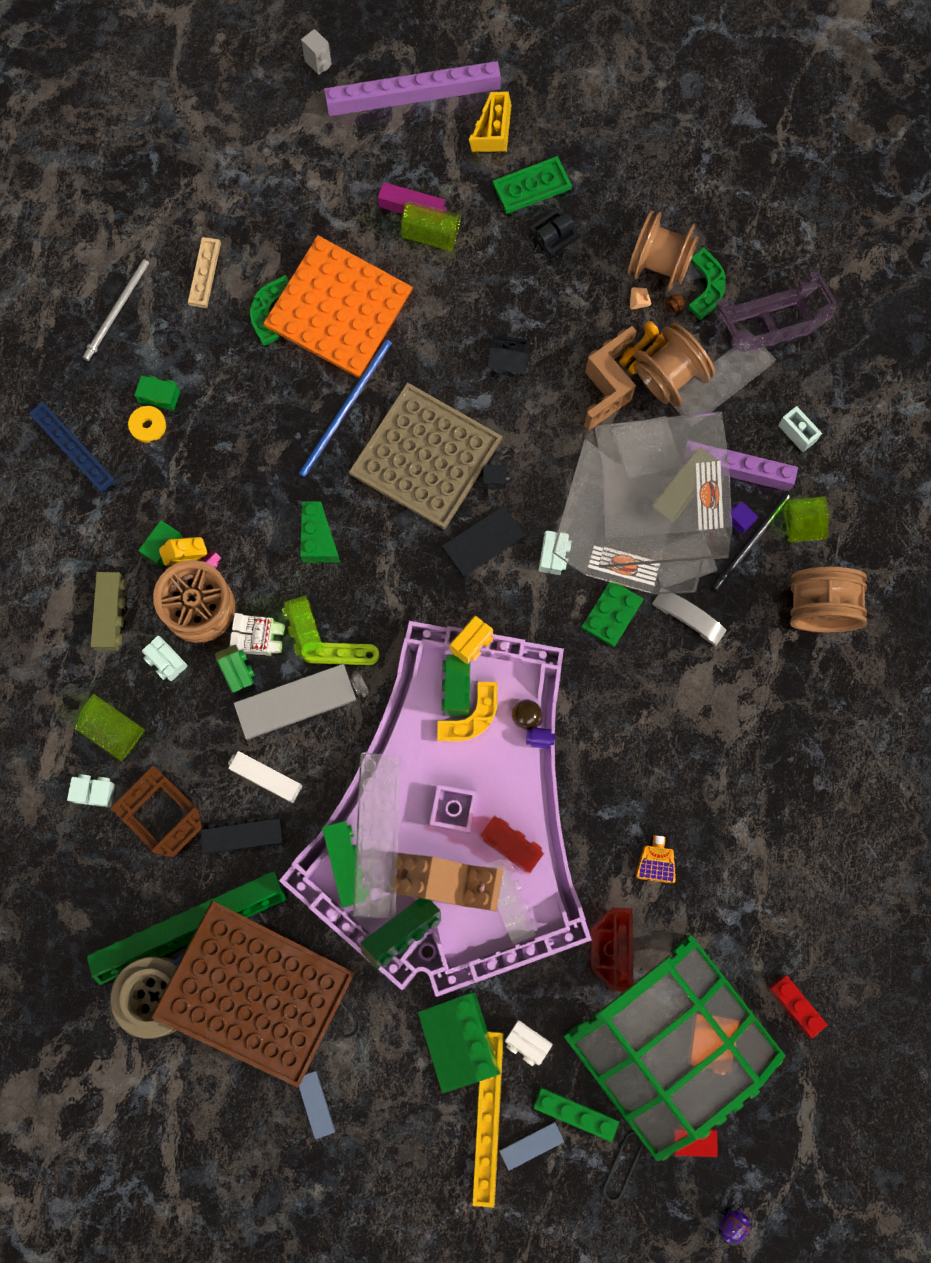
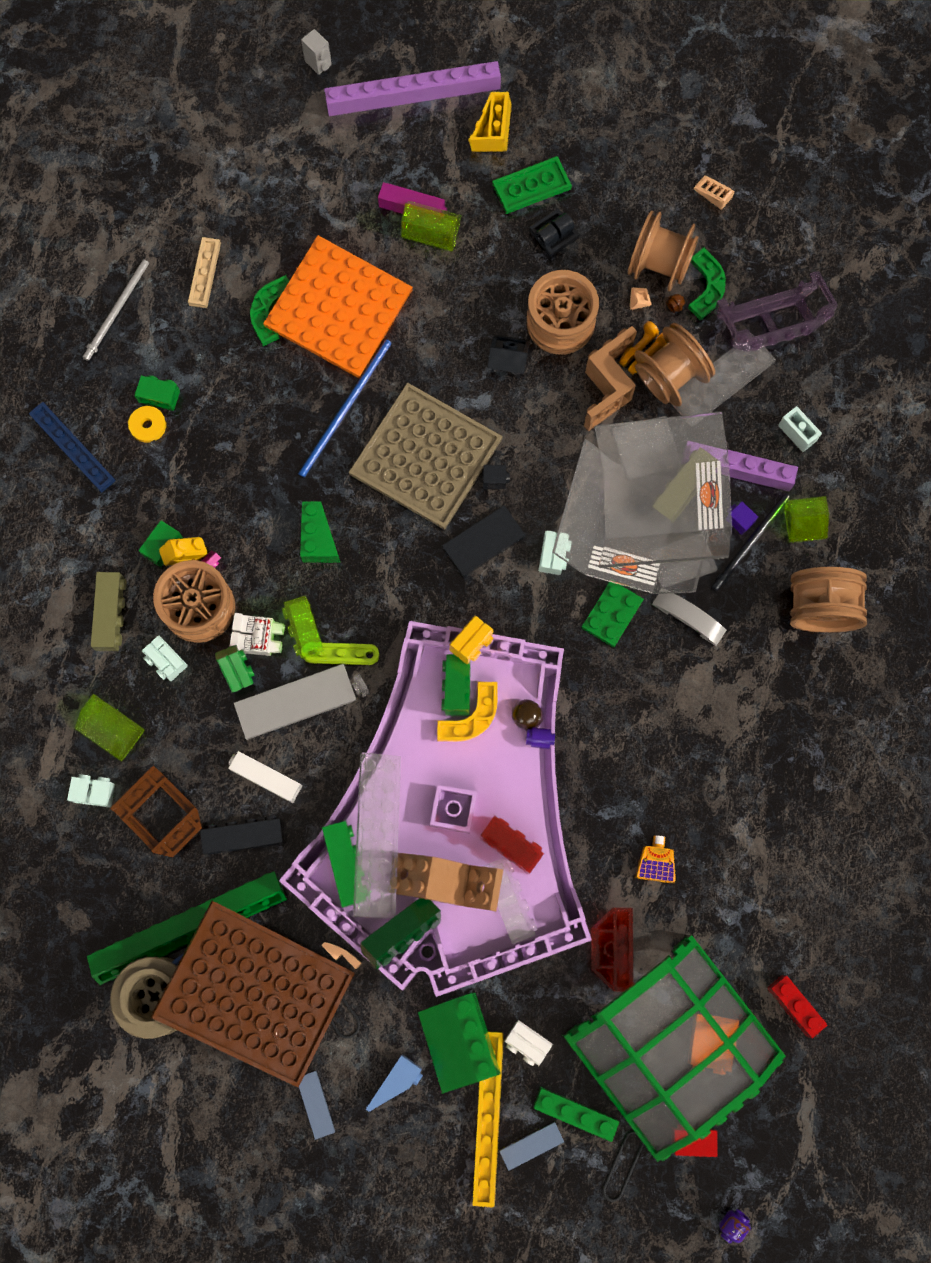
(336, 952): none -> light nougat slope
(399, 1080): none -> medium blue slope
(558, 291): none -> medium nougat wheel
(720, 188): none -> light nougat slope

